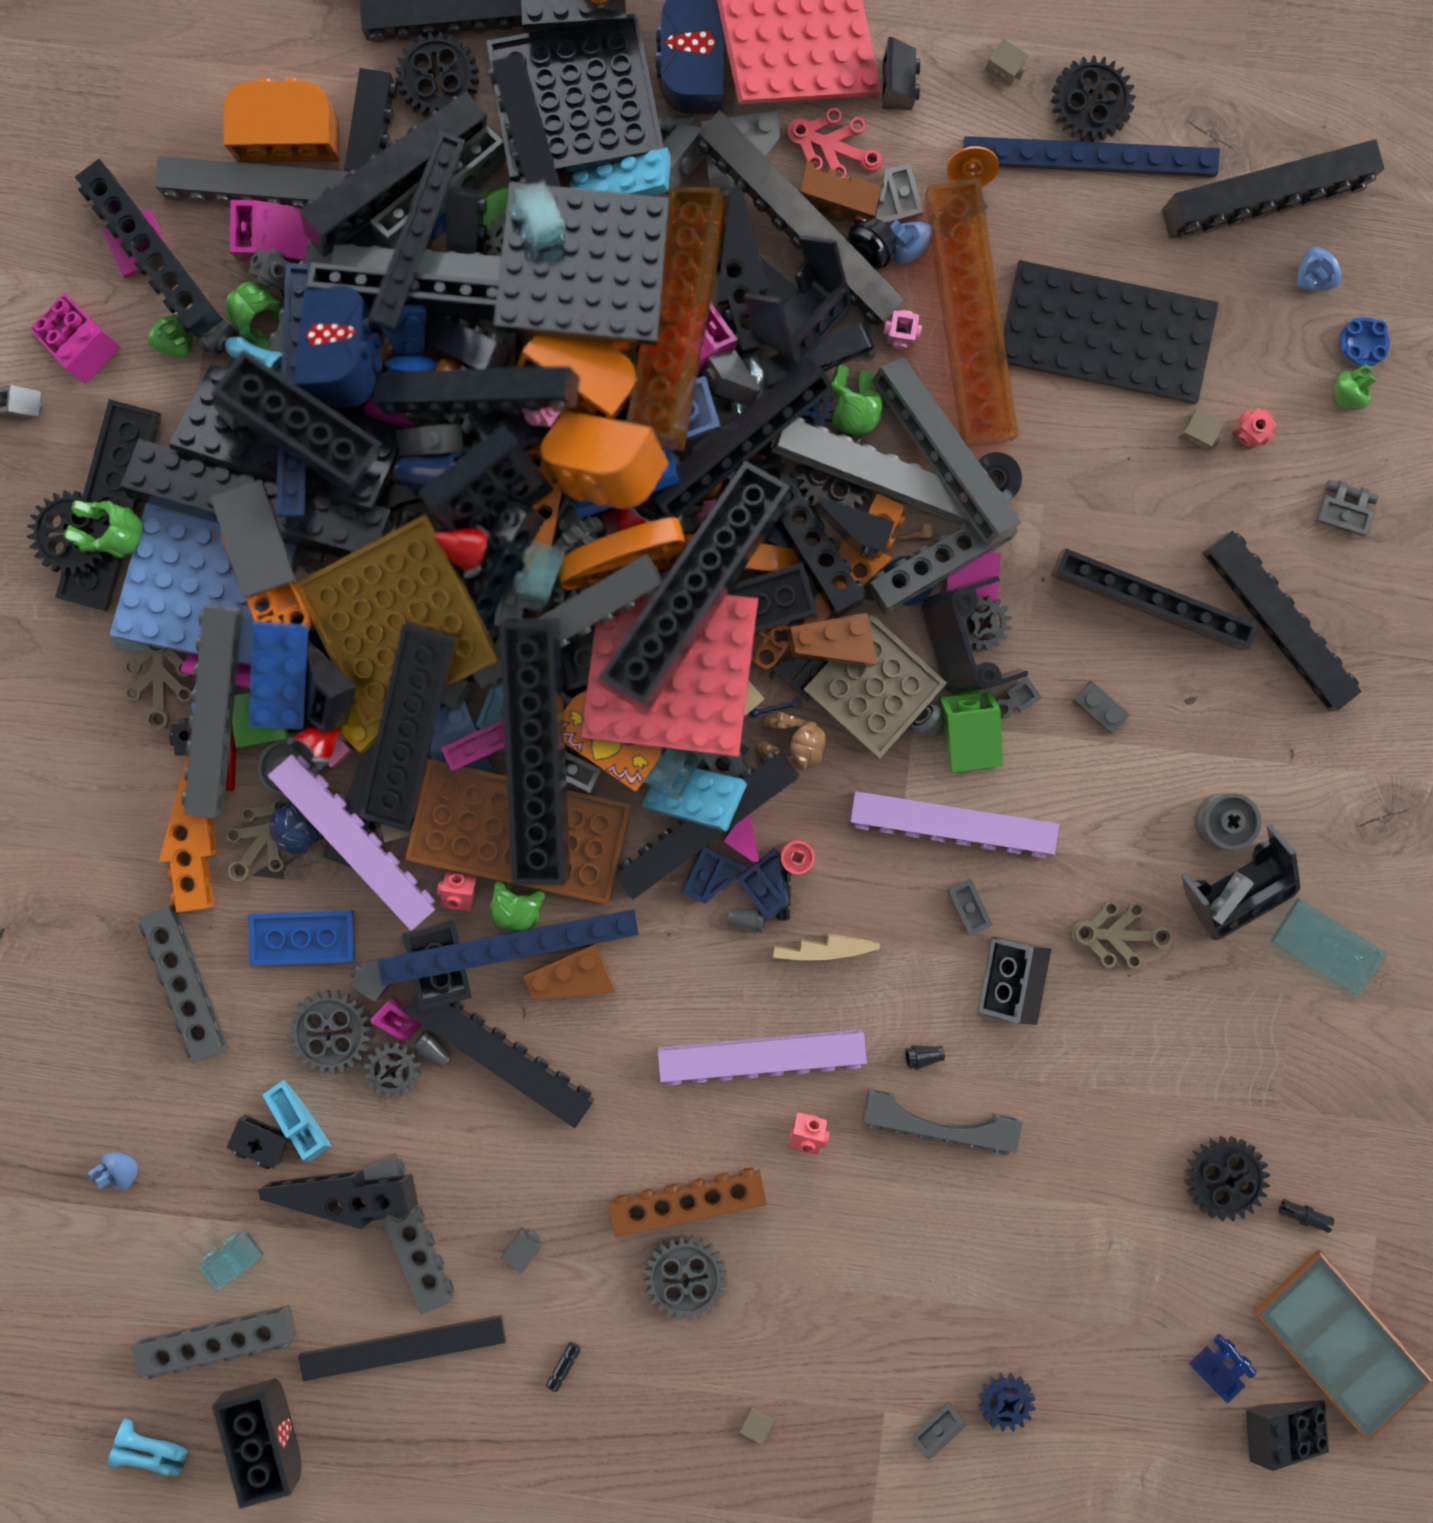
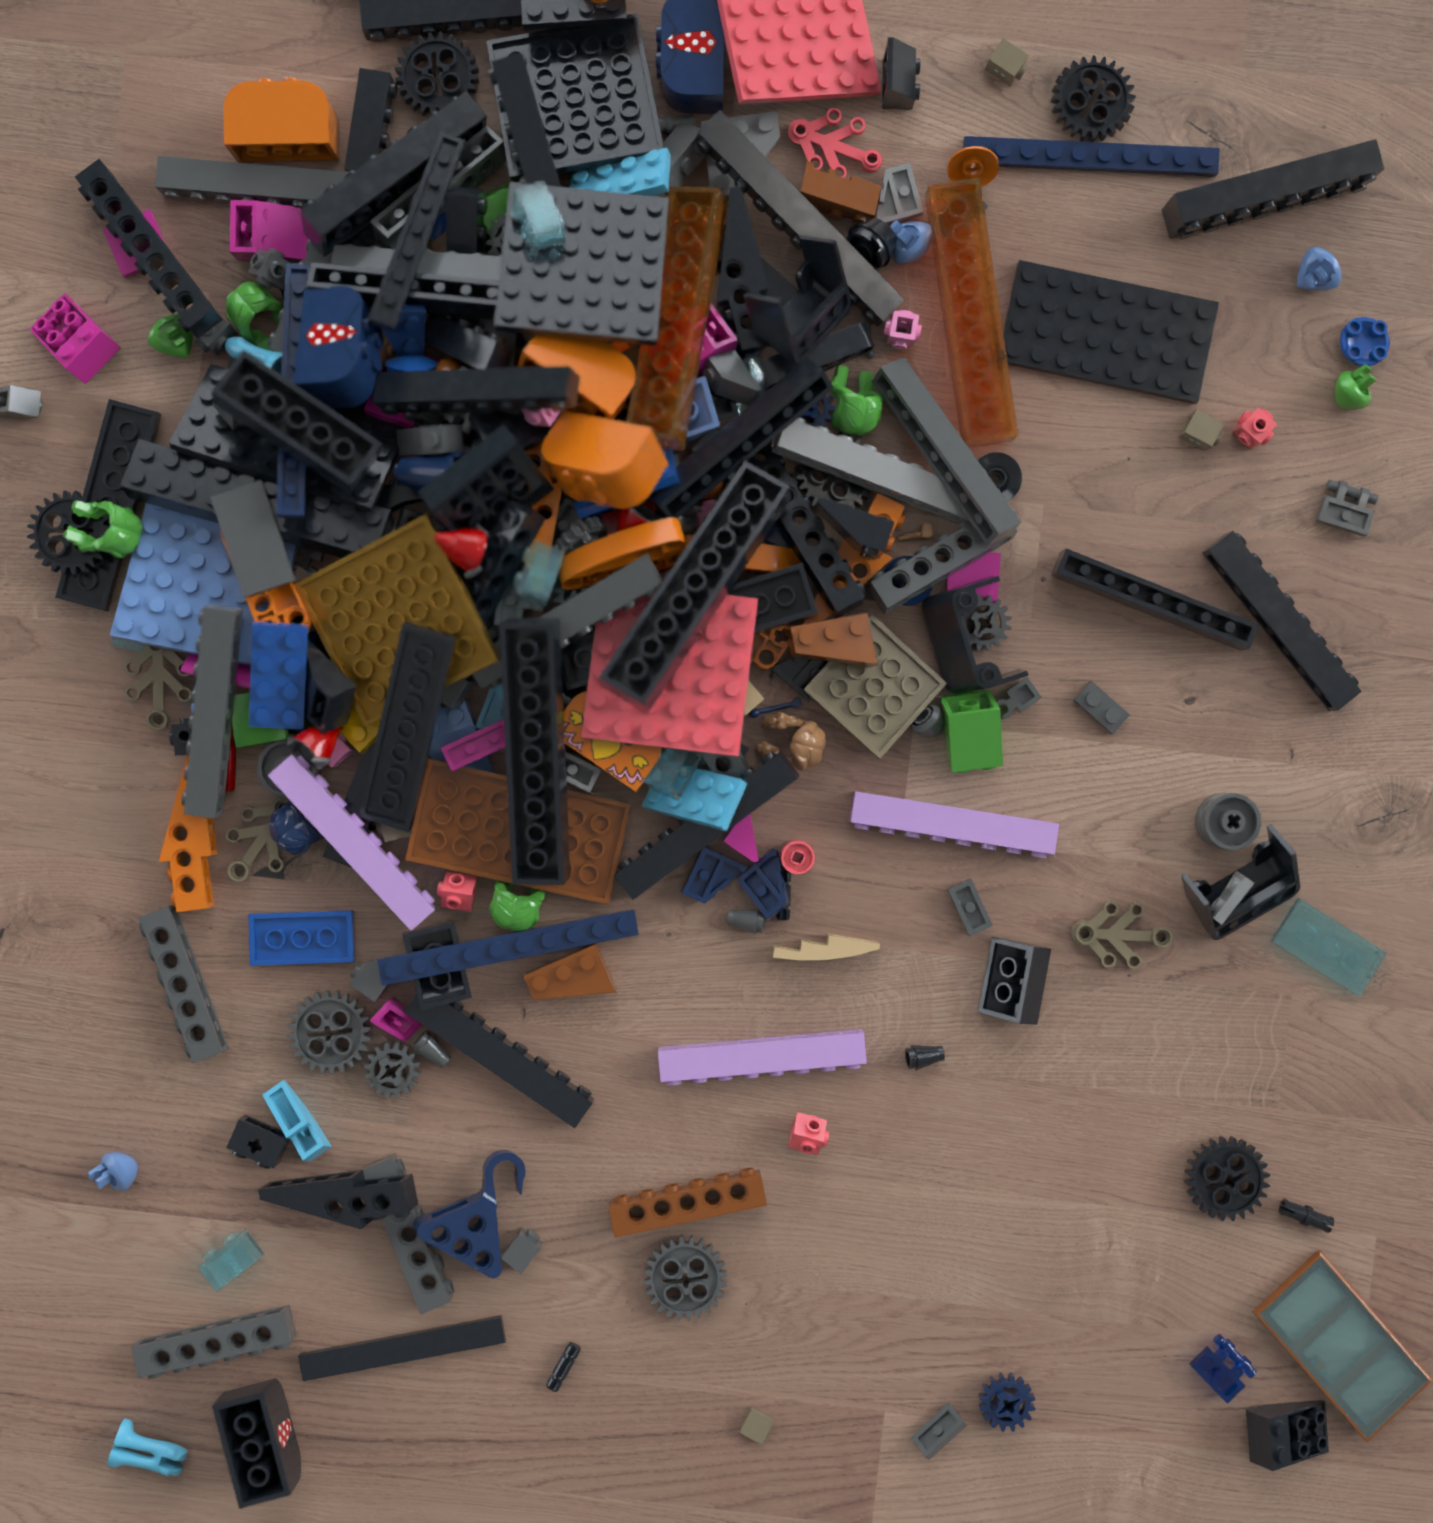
(455, 1219): none -> dark blue piece
(998, 1132): dark grey arch -> none

